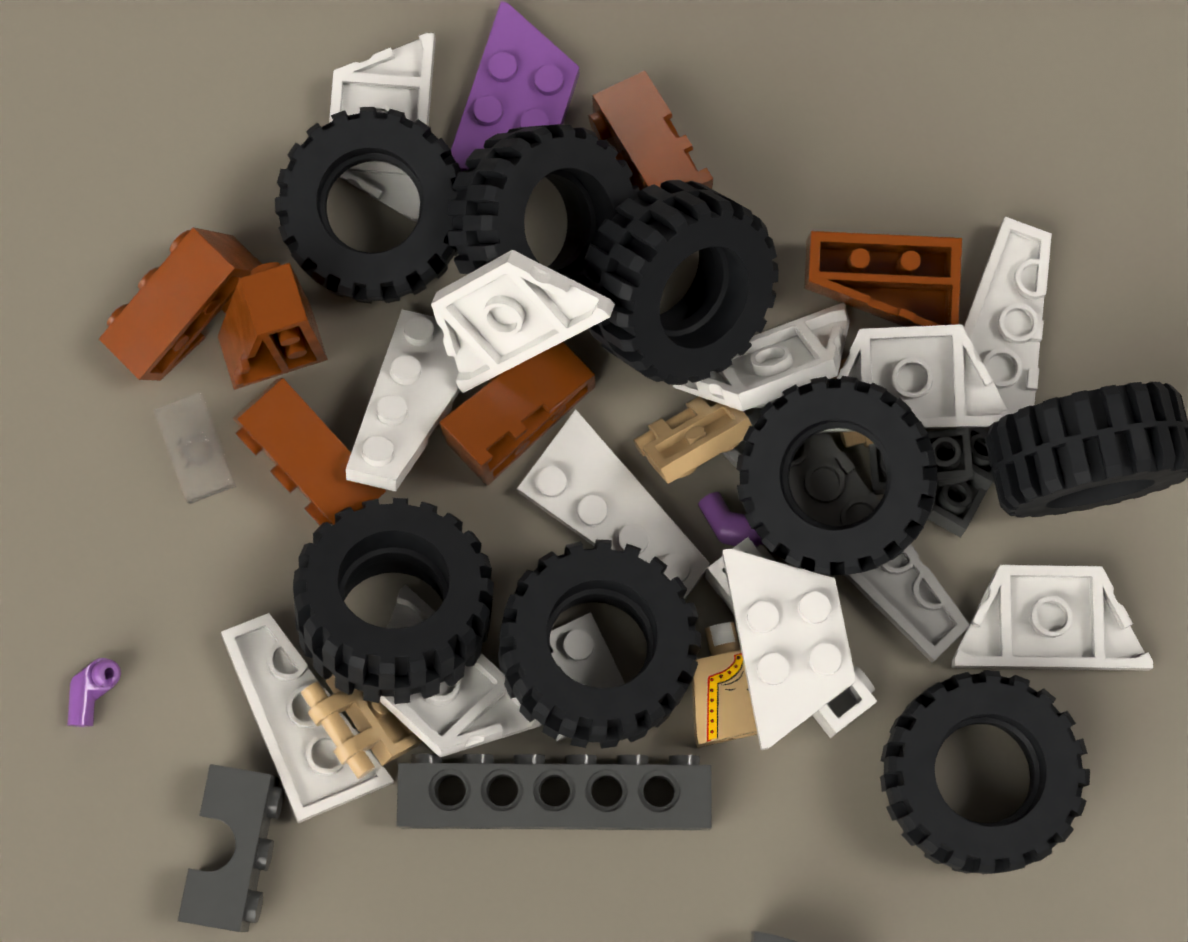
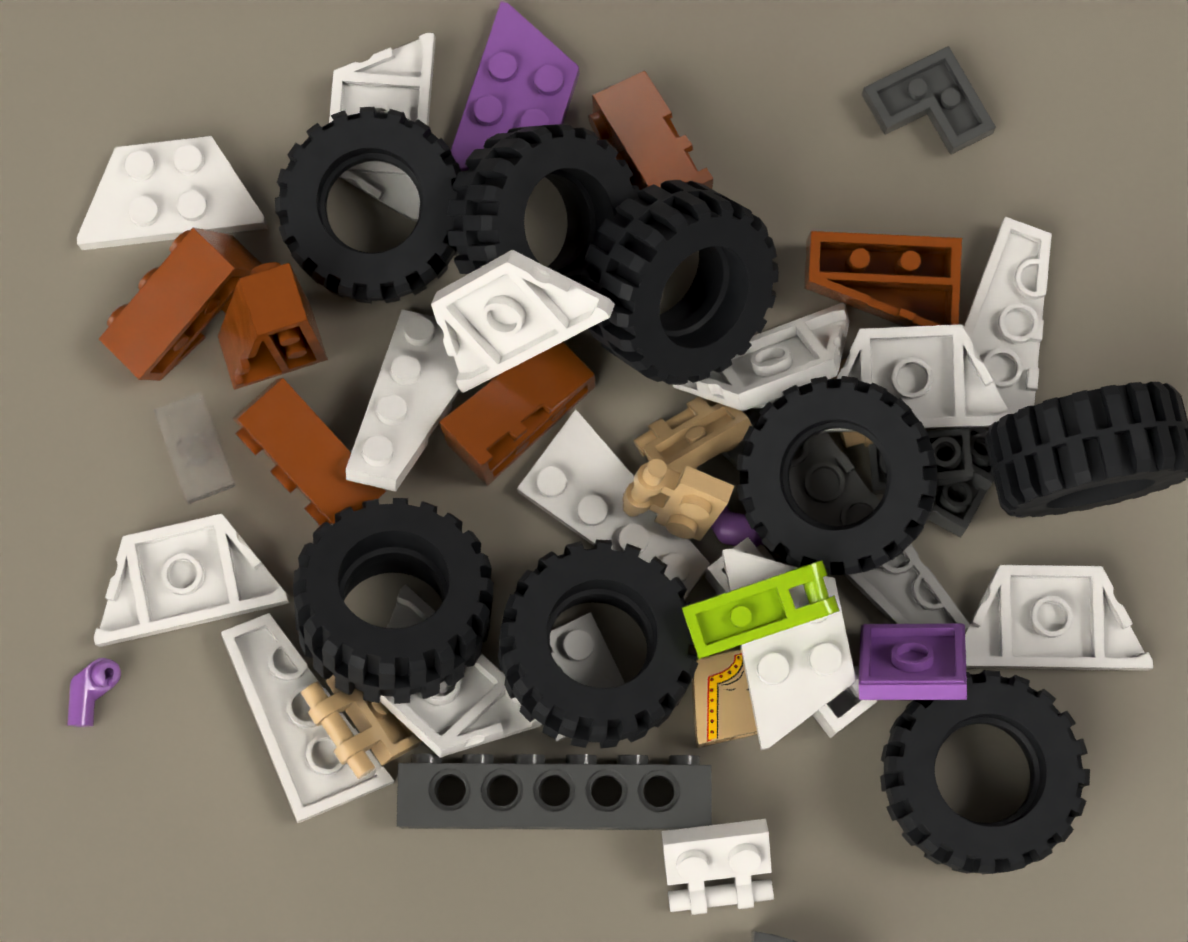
(164, 190): none -> white wing
(183, 580): none -> white wing
(230, 894): dark grey arch -> none
(683, 501): none -> tan plate
(714, 854): none -> white plate
(758, 610): none -> lime plate
(912, 662): none -> medium lavender tile
(936, 89): none -> dark grey plate

